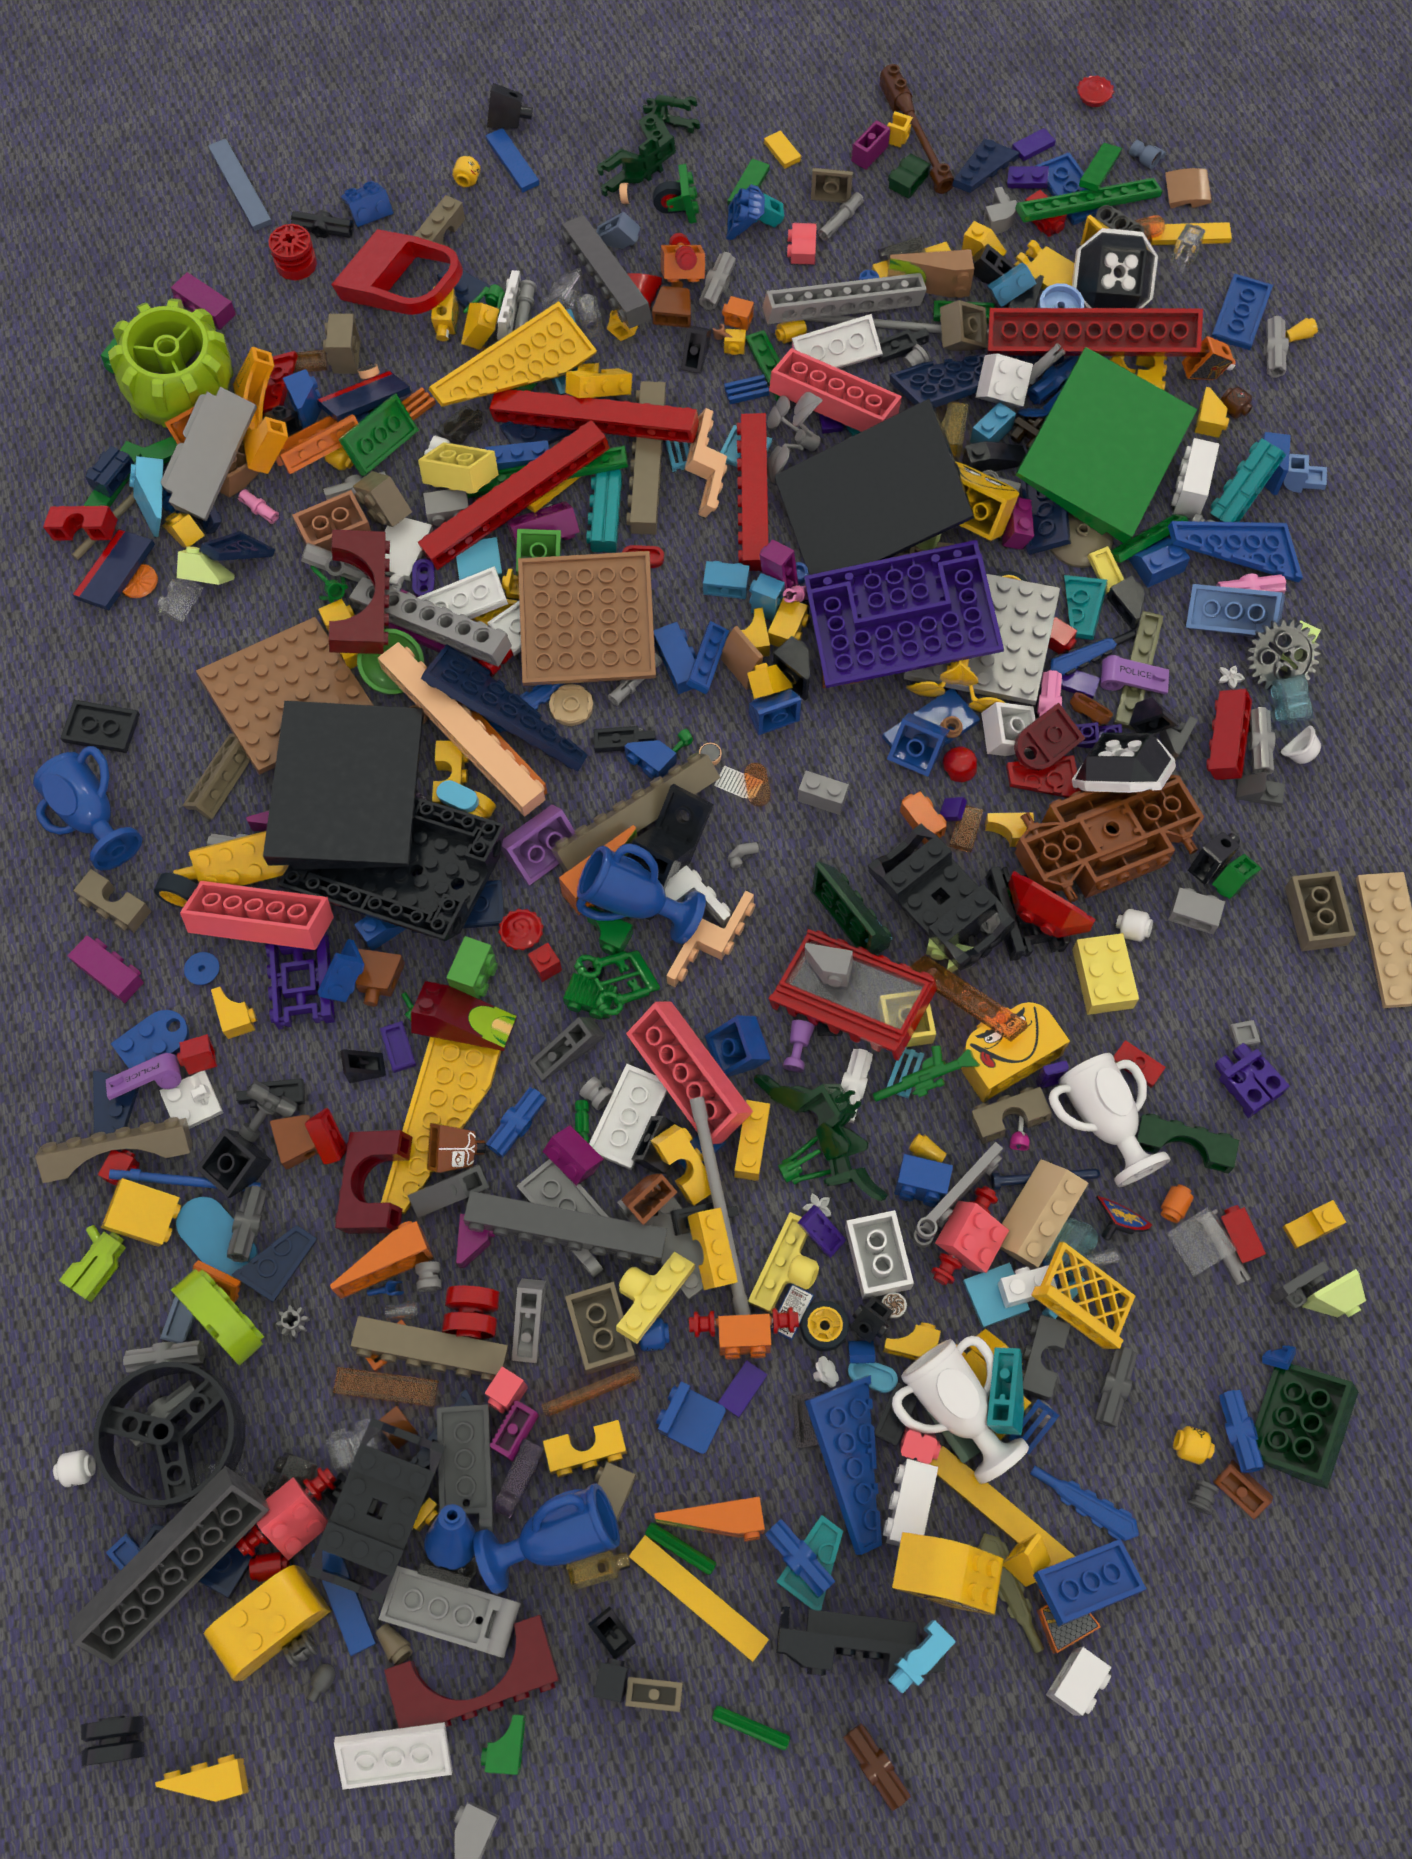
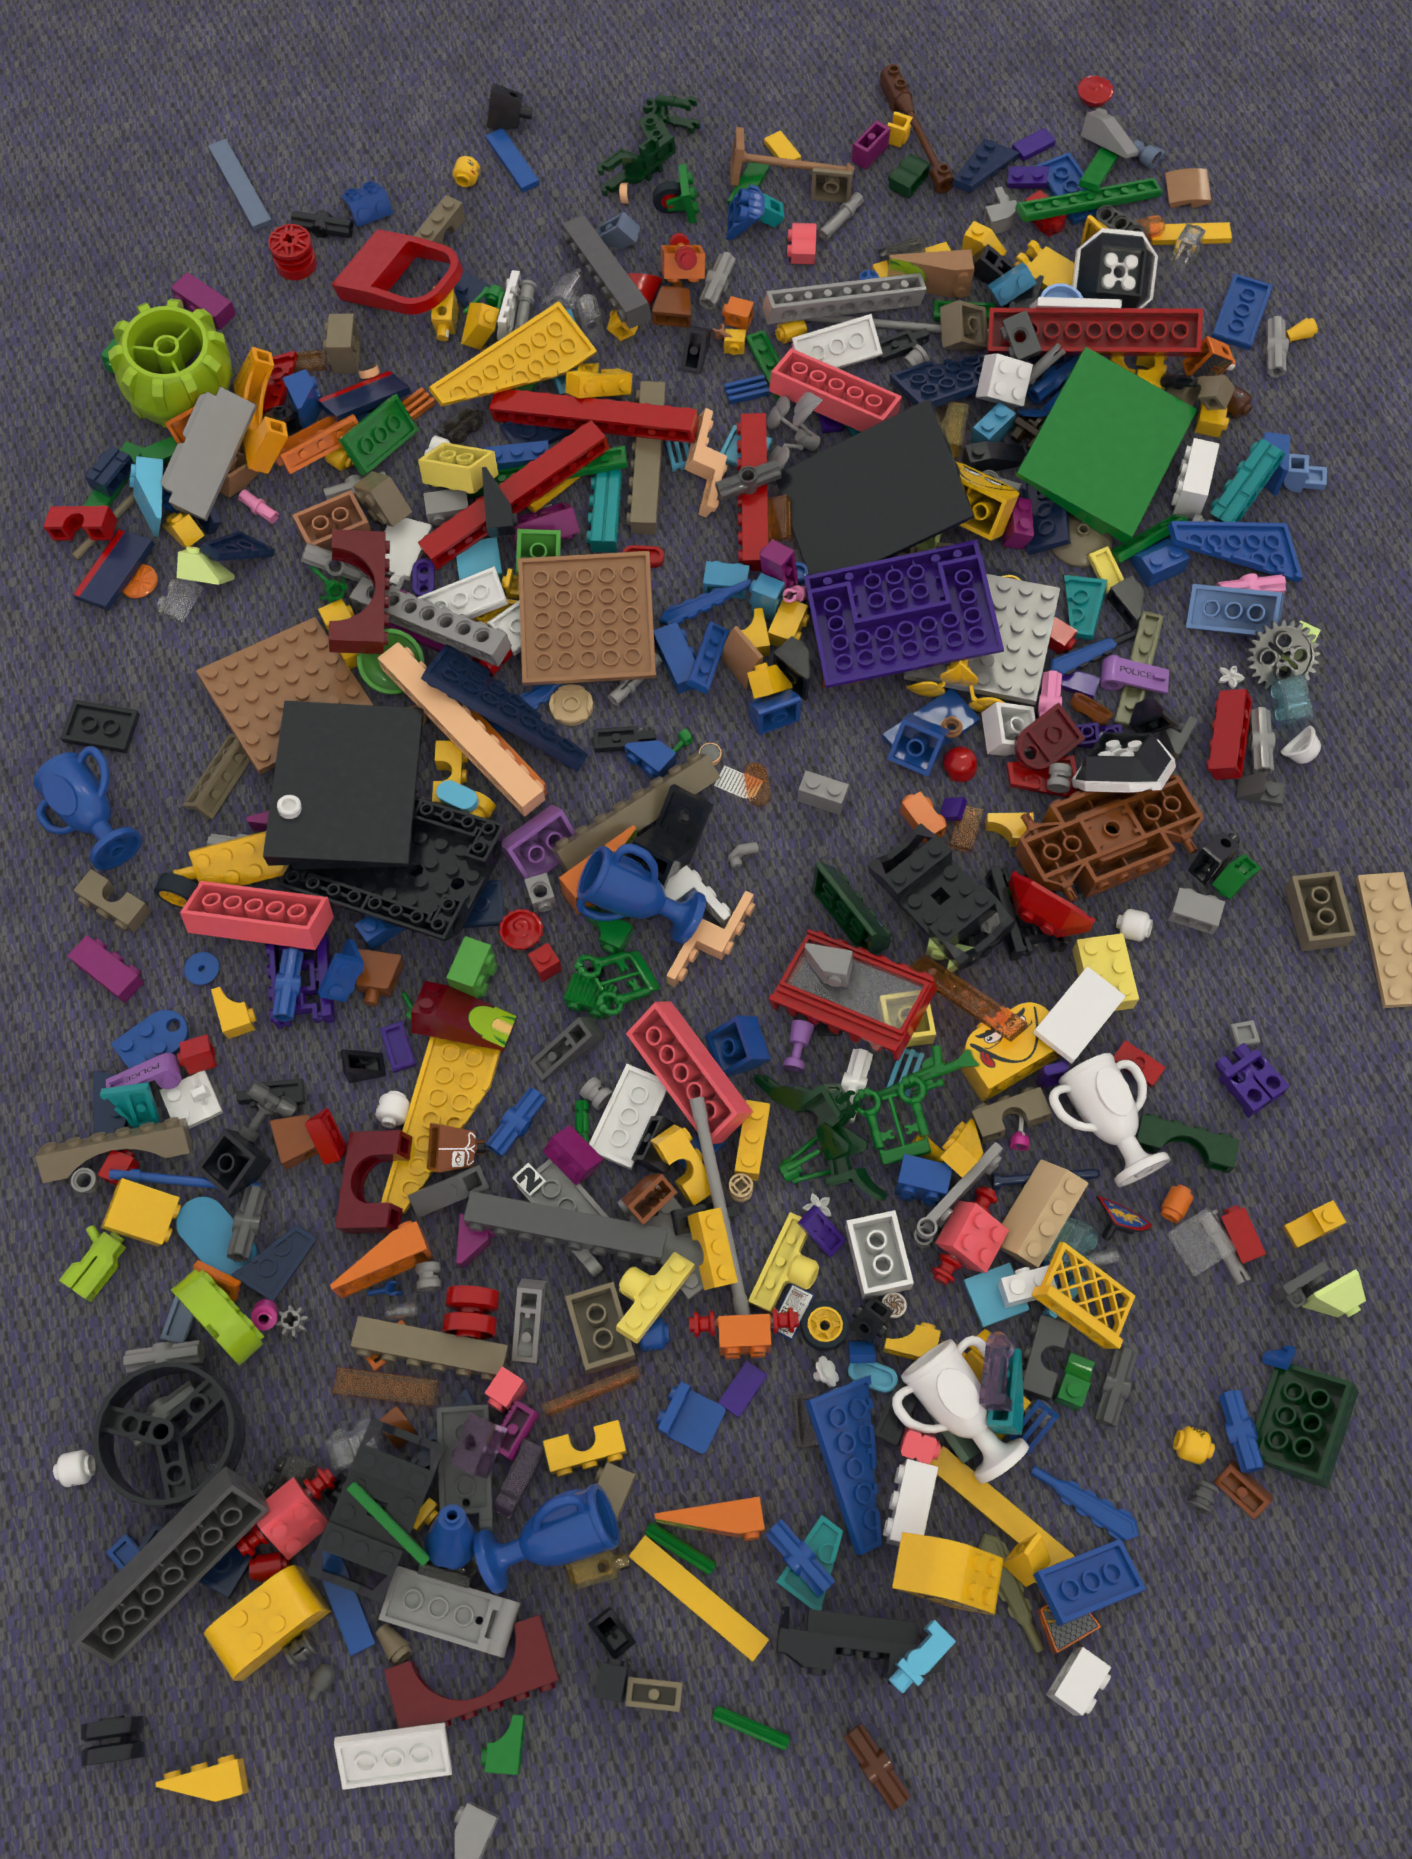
(78, 1178): none -> light grey piece
(133, 1102): none -> teal wing
(264, 1307): none -> dark pink brick
(287, 985): none -> blue piece
(289, 806): none -> white tile
(388, 1523): none -> green tile
(392, 1109): none -> white head
(478, 1446): none -> clear purple brick
(498, 510): none -> black slope
(529, 1179): none -> sticker
(540, 884): none -> light grey brick
(703, 603): none -> blue sword
(740, 156): none -> medium nougat tile
(740, 1193): none -> tan wheel
(757, 475): none -> dark grey piece
(779, 518): none -> clear orange tile
(914, 1149): none -> green piece
(962, 1148): none -> yellow slope
(995, 1373): none -> clear purple leg
(1020, 324): none -> dark grey brick
(1054, 302): none -> white tile
(1059, 777): none -> light grey wheel
(1074, 1382): none -> green arch
(1079, 1015): none -> white tile
(1108, 133): none -> light grey slope
(1178, 380): none -> black axle
(1211, 390): none -> dark tan arch

